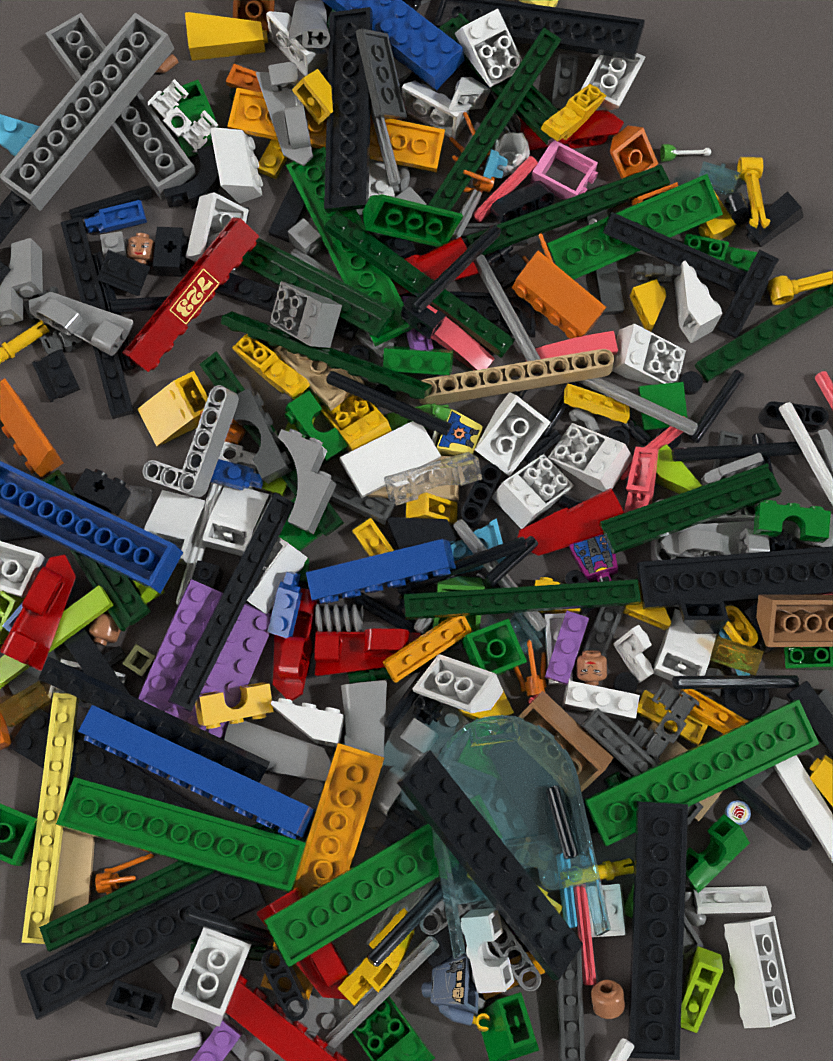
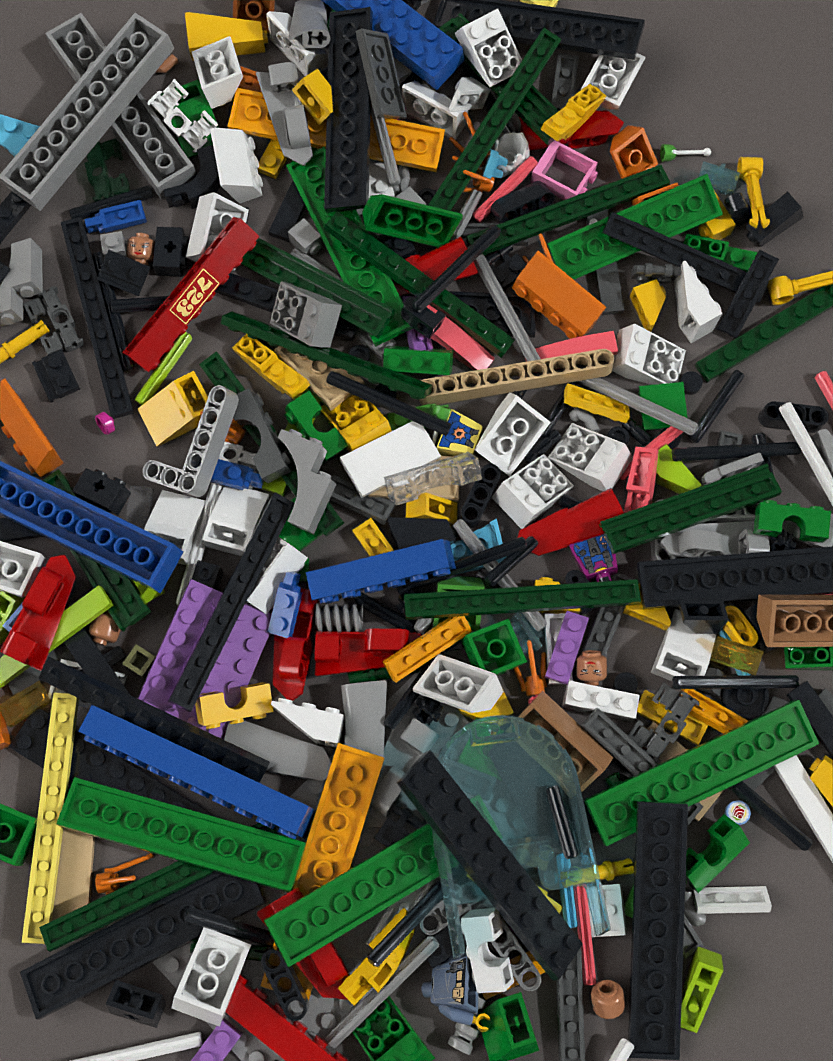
(91, 324): light grey panel -> none
(102, 183): none -> clear green piece
(105, 423): none -> dark pink tile
(163, 368): none -> lime axle
(218, 71): none -> white slope
(463, 1038): none -> light grey wheel
(630, 649): white plate -> none
(759, 972): white slope -> none

